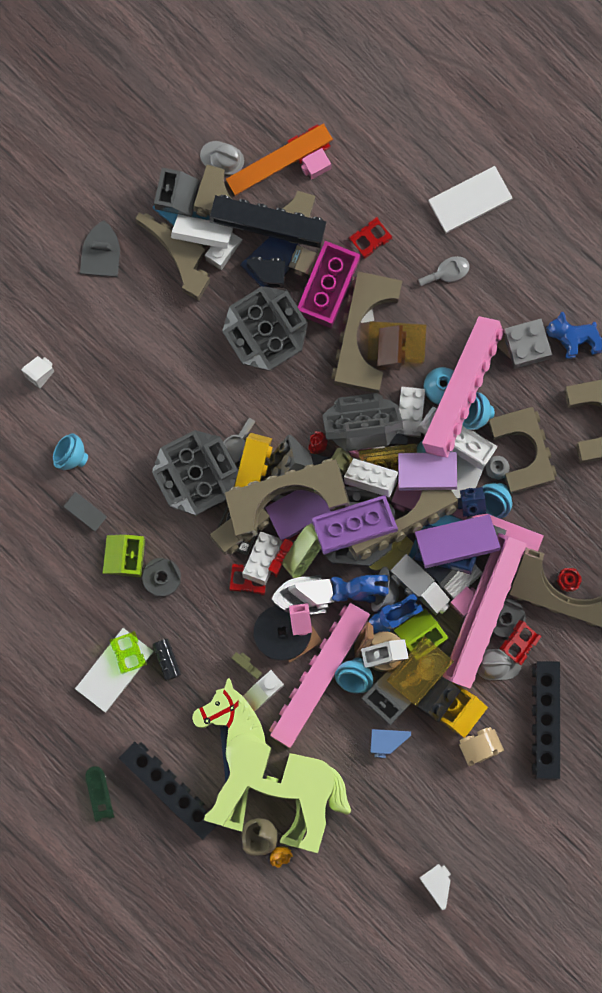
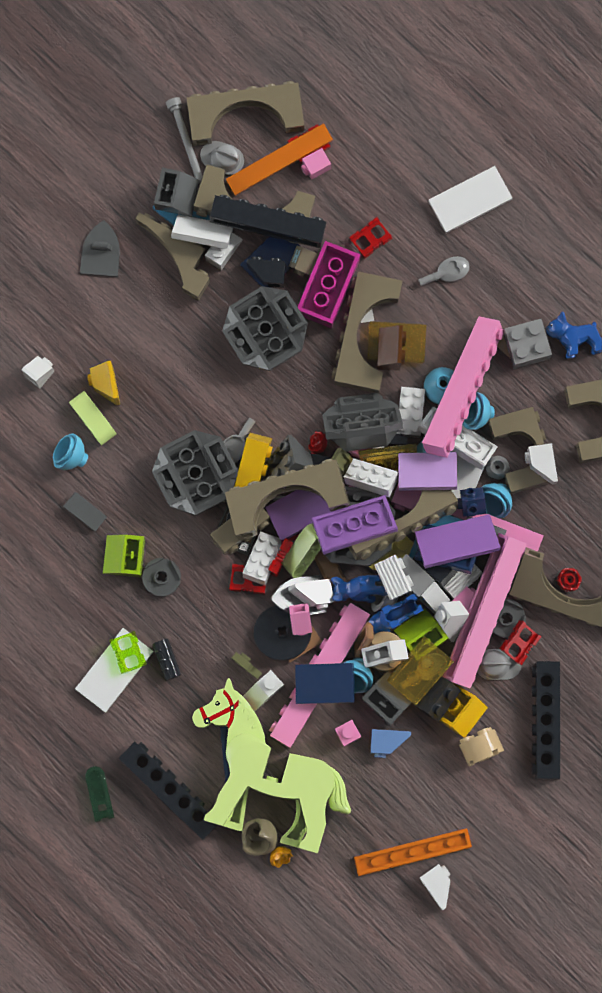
(92, 418): none -> yellowish green beam
(104, 381): none -> yellow slope
(174, 106): none -> light grey piece
(209, 109): none -> dark tan arch
(324, 683): none -> dark blue tile
(327, 568): none -> medium nougat tile
(347, 733): none -> bright pink brick
(393, 577): none -> white brick
(412, 852): none -> orange tile
(451, 618): none -> white slope
(542, 462): none -> white slope

